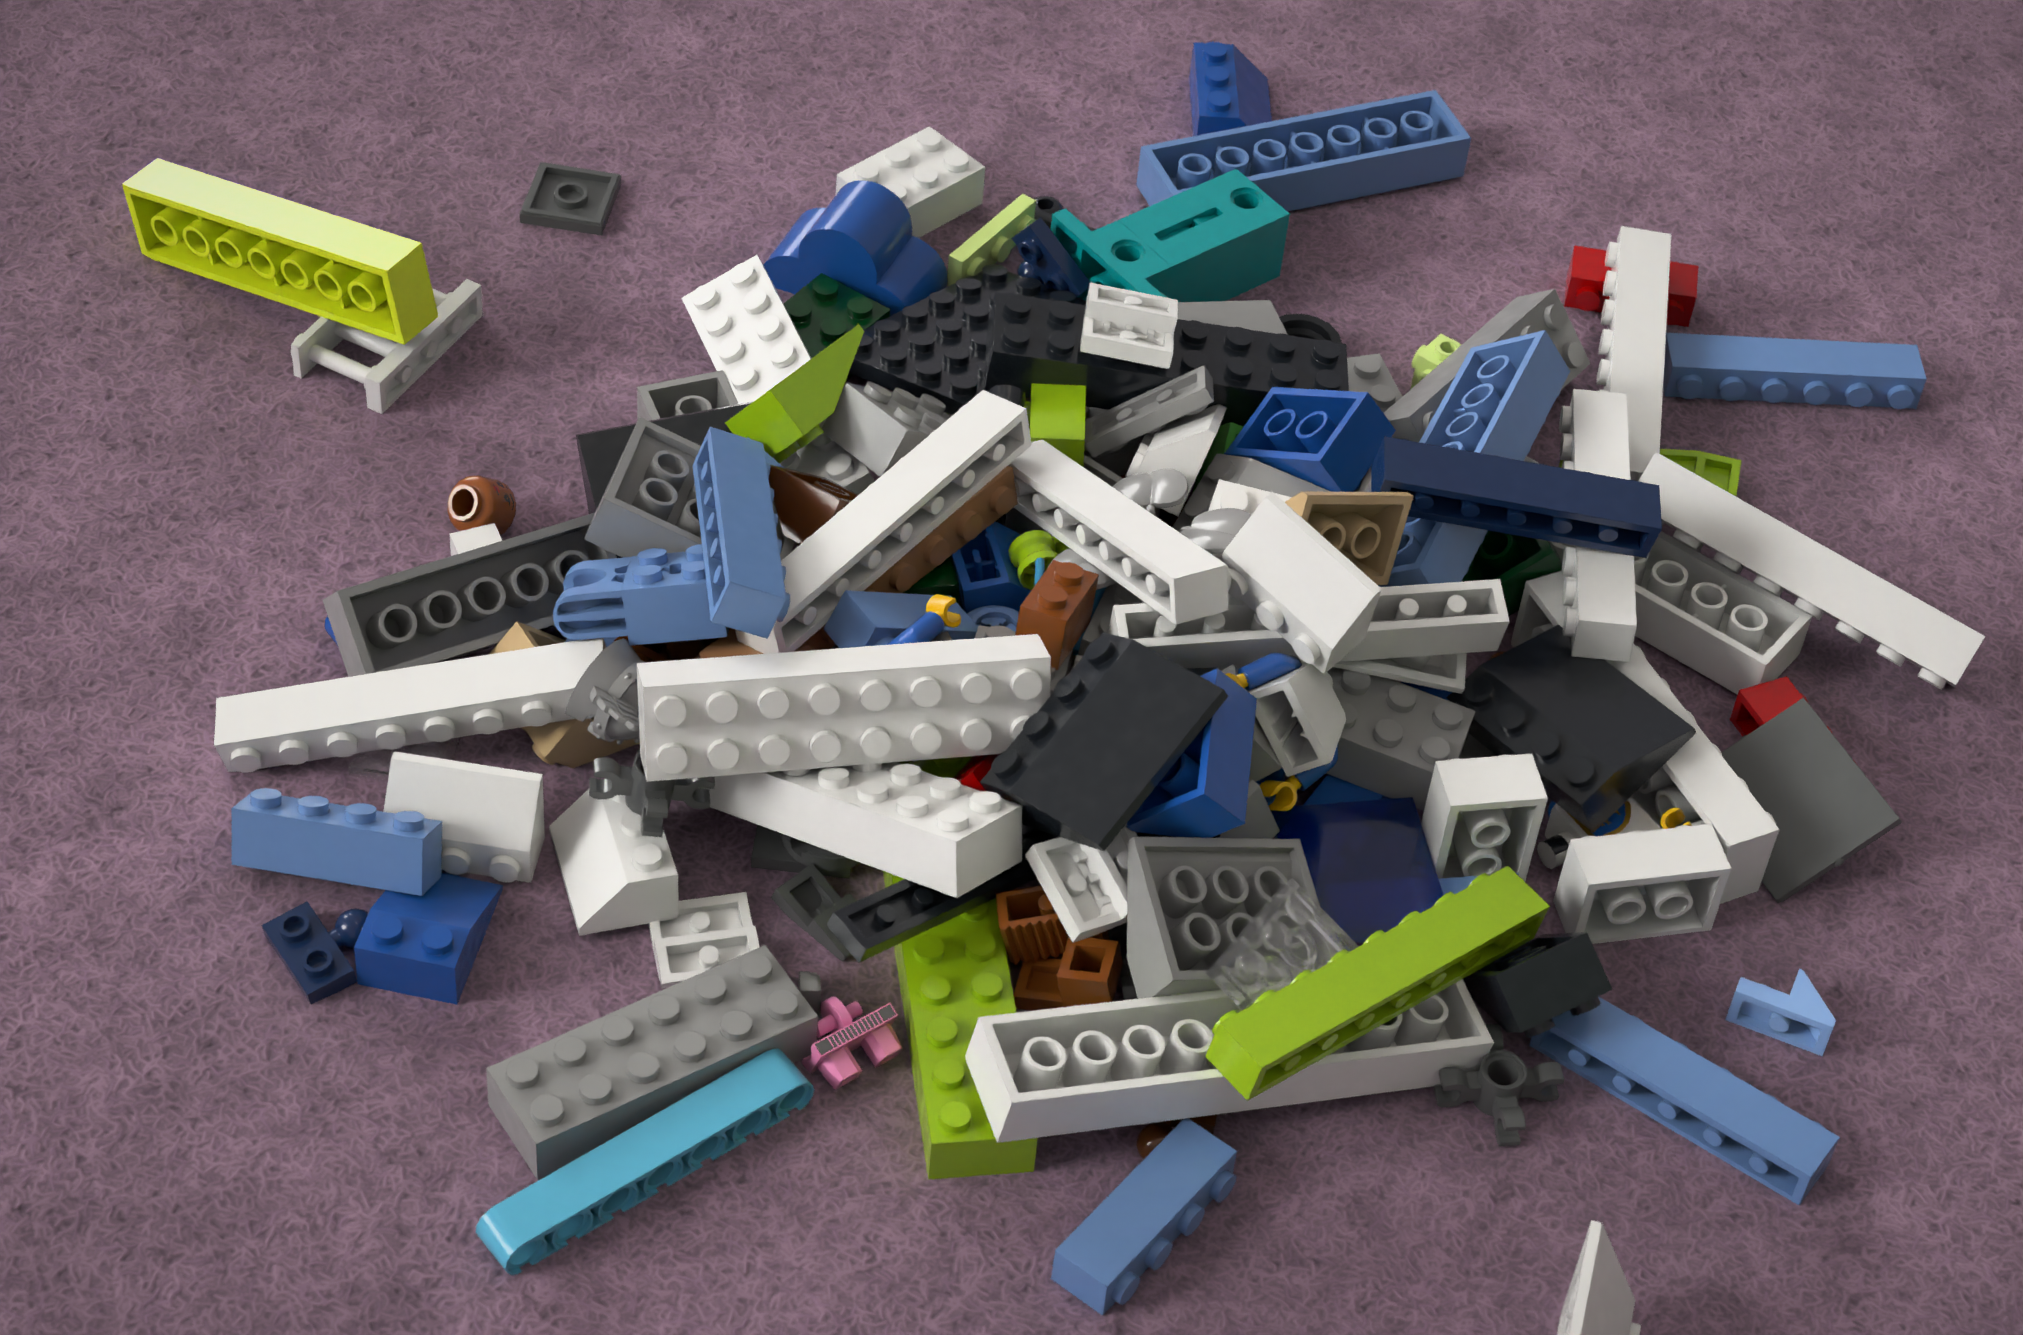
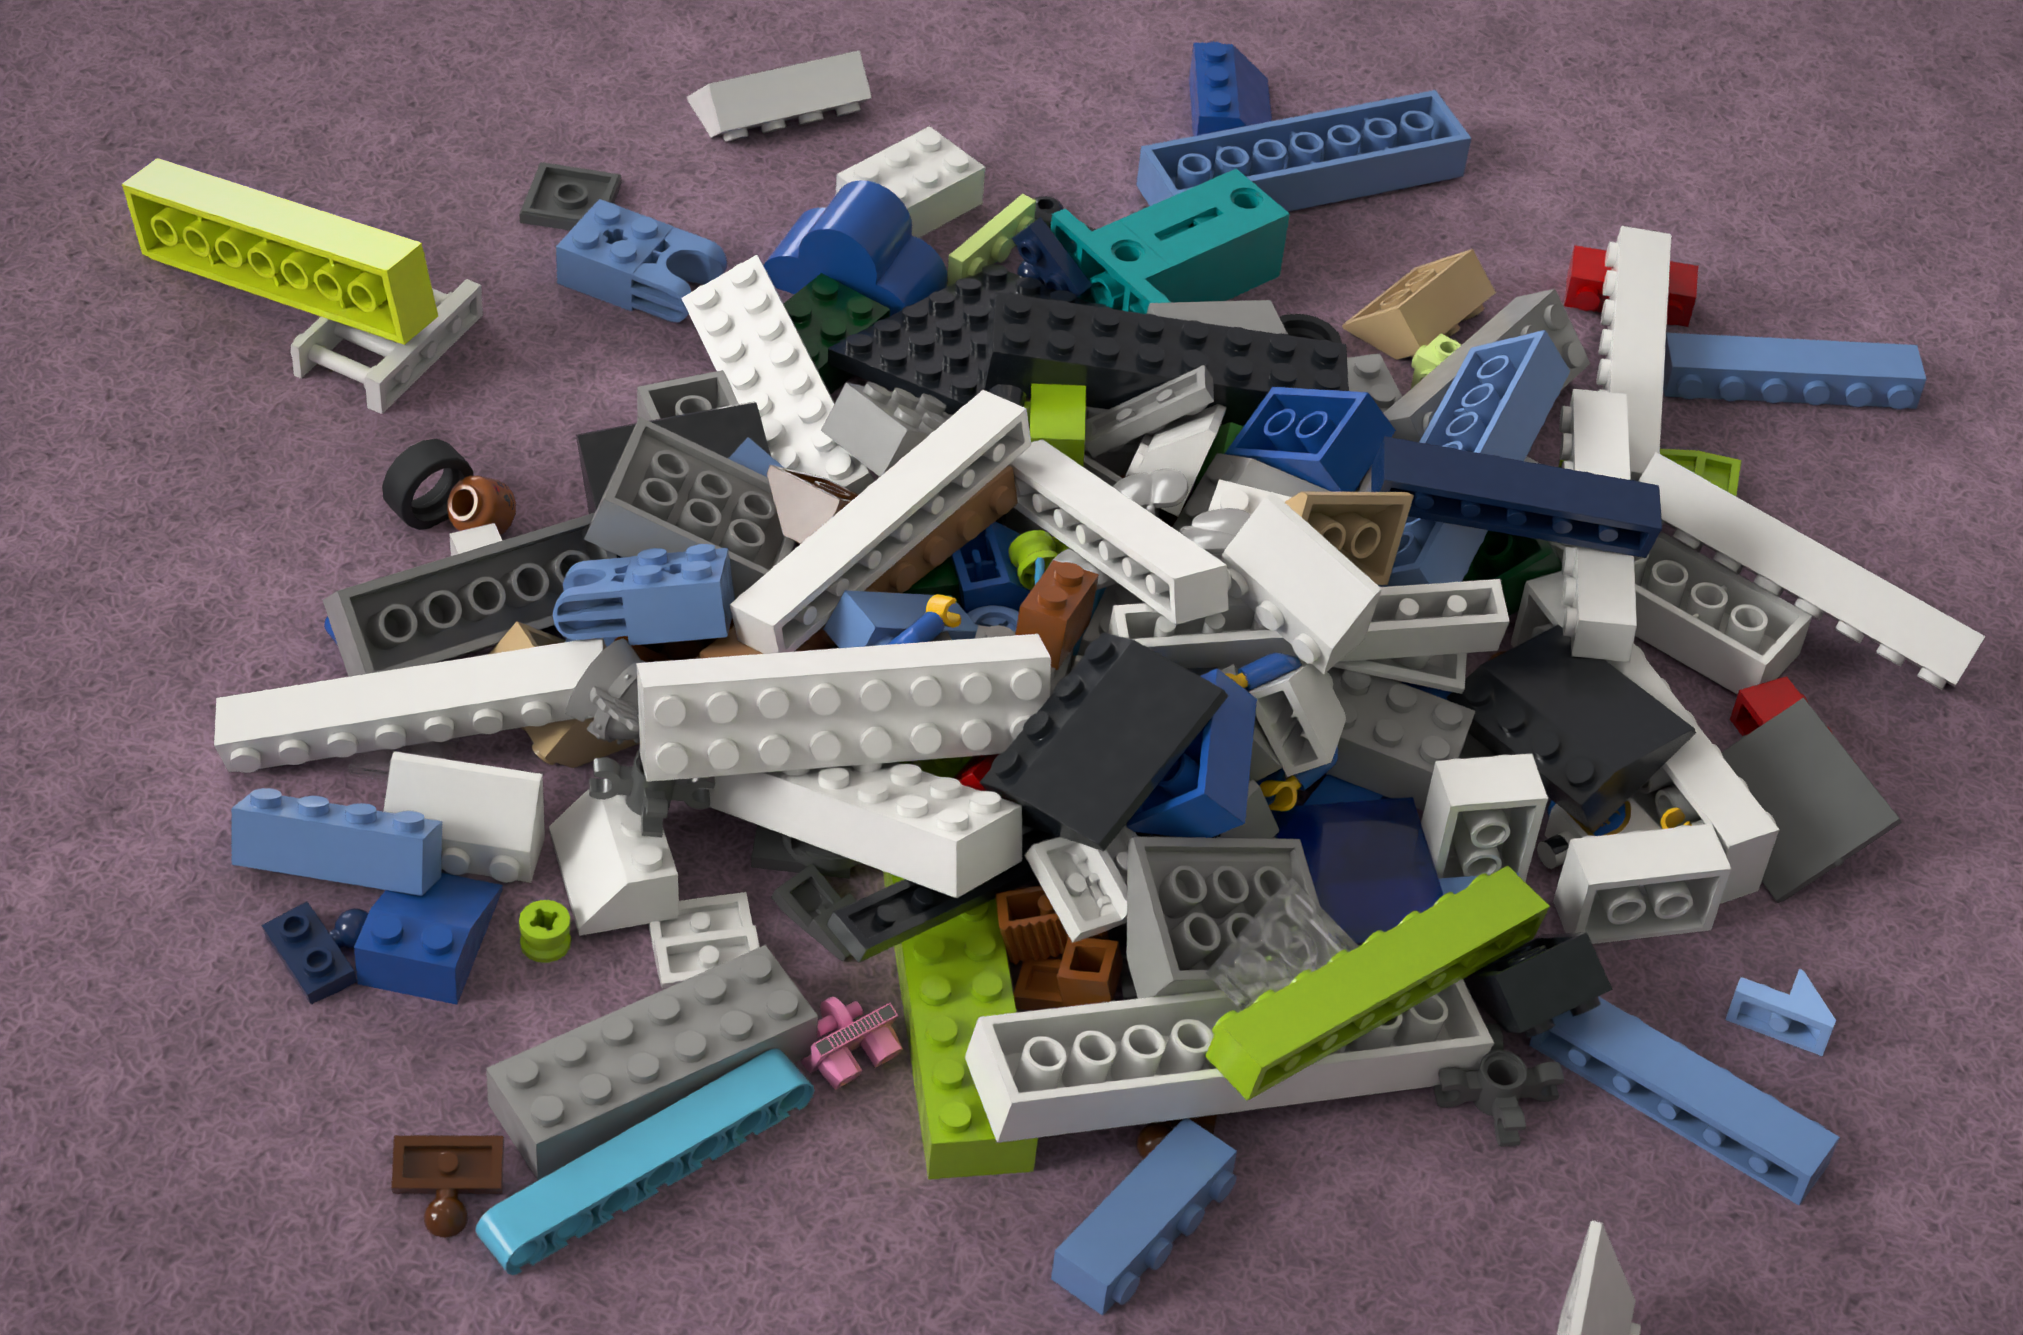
(411, 470): none -> black tyre
(447, 1168): none -> reddish brown plate
(535, 939): none -> lime wheel
(636, 261): none -> medium blue brick
(739, 534): medium blue brick -> none
(782, 95): none -> white slope
(792, 410): lime slope -> none
(810, 987): light grey tile -> none
(1129, 325): white slope -> none
(1424, 305): none -> tan slope

